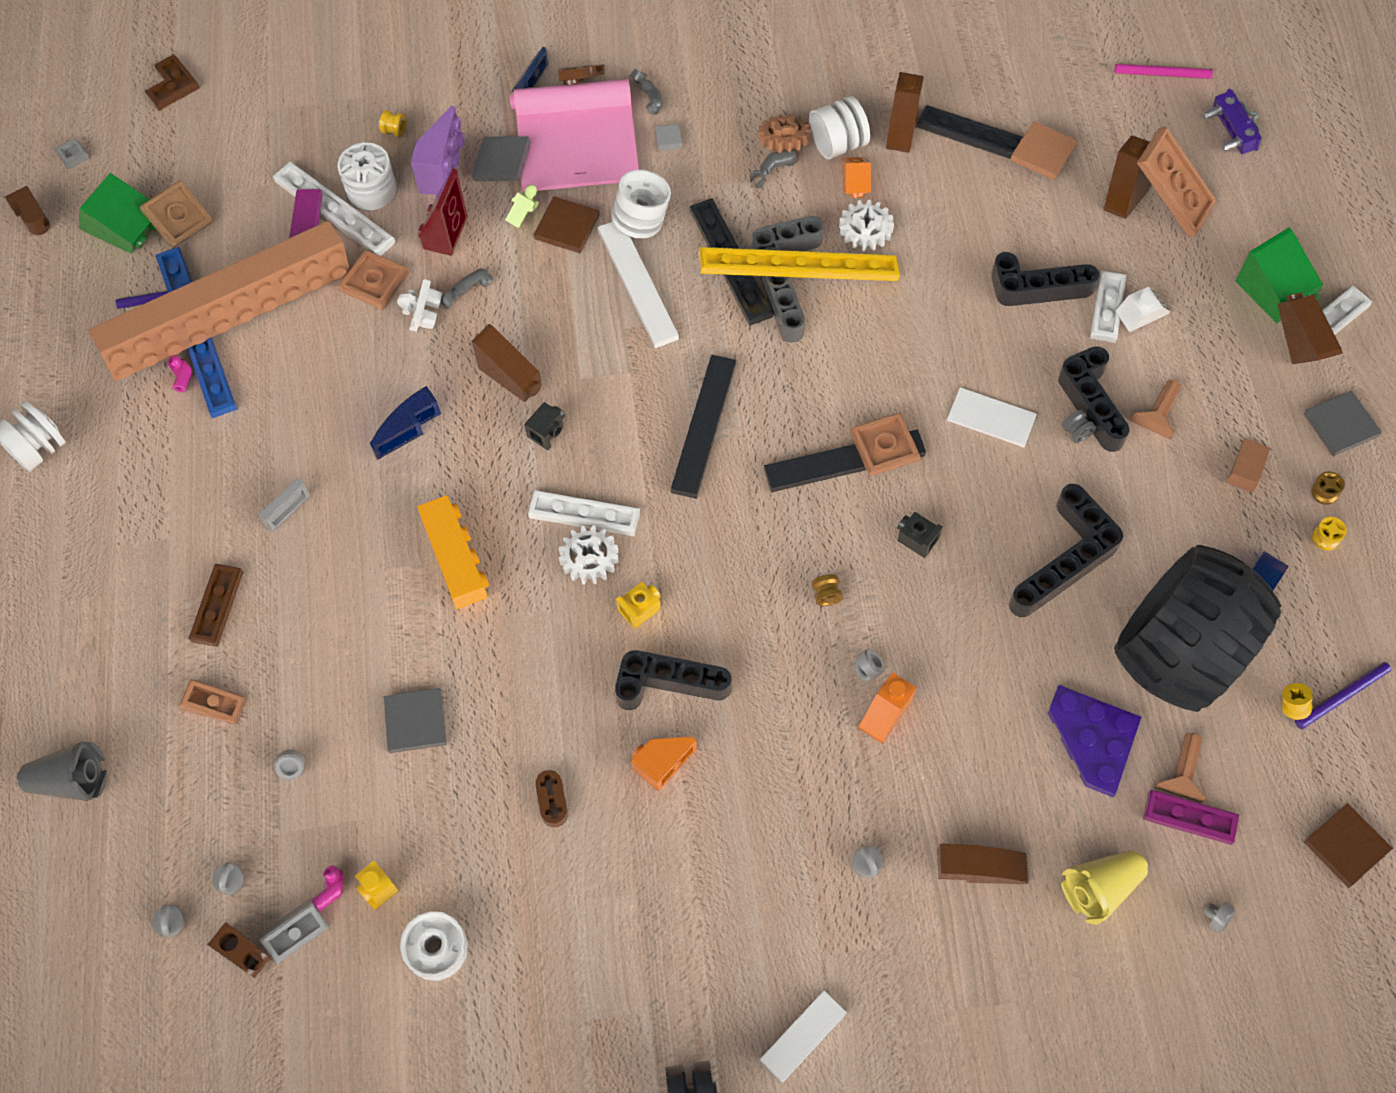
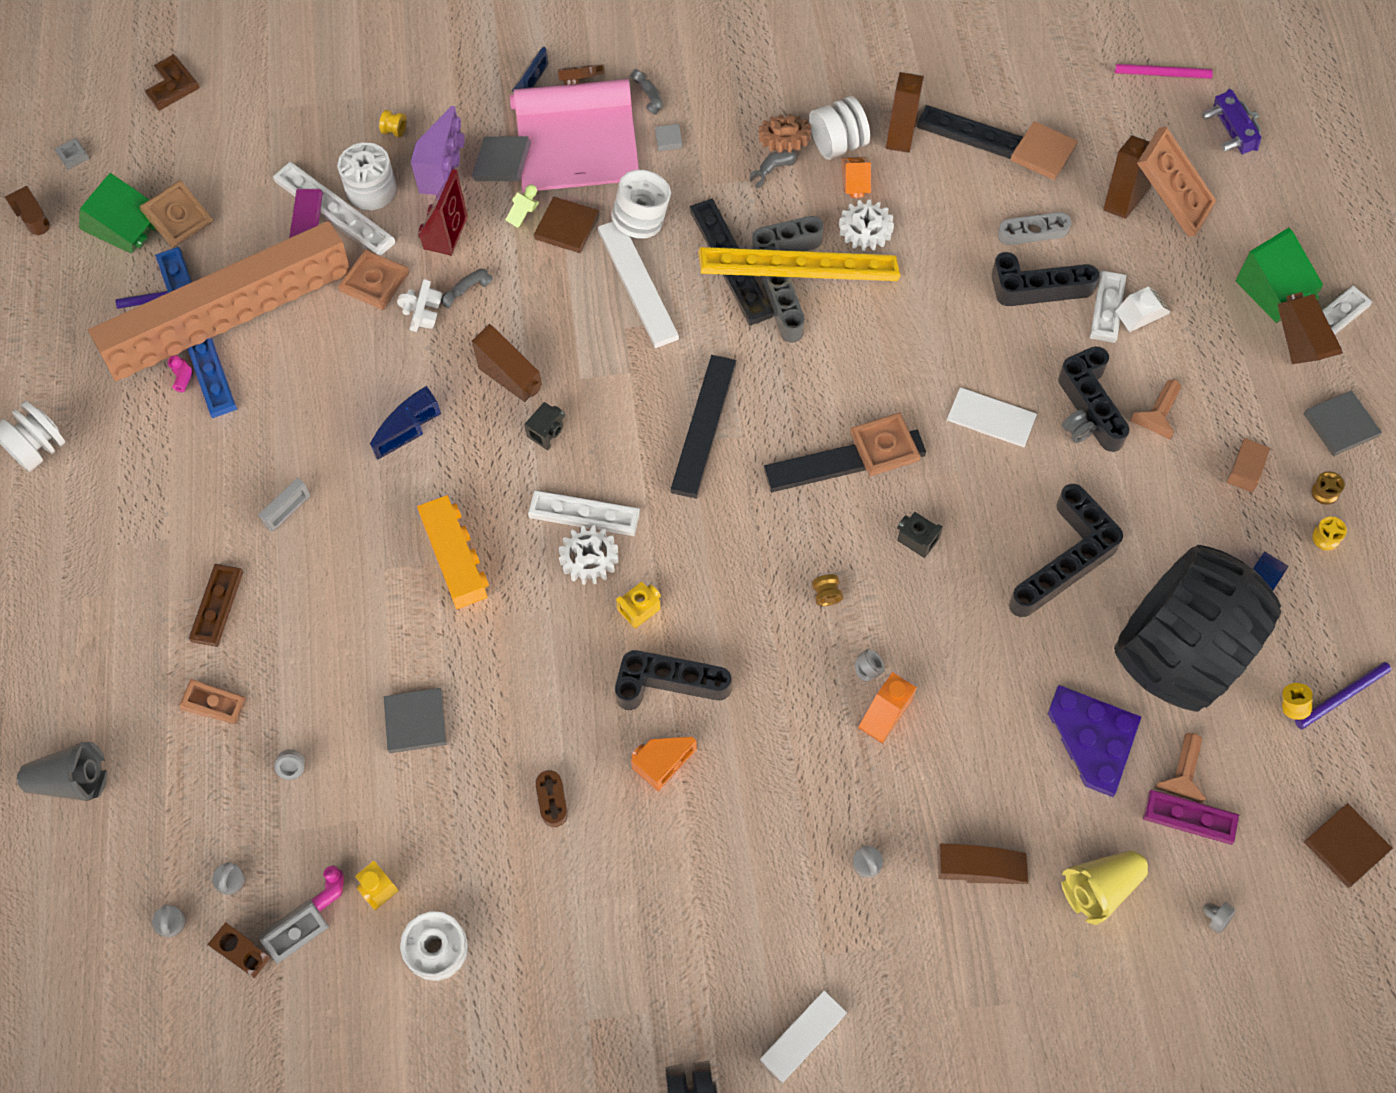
(1025, 235): none -> light grey beam

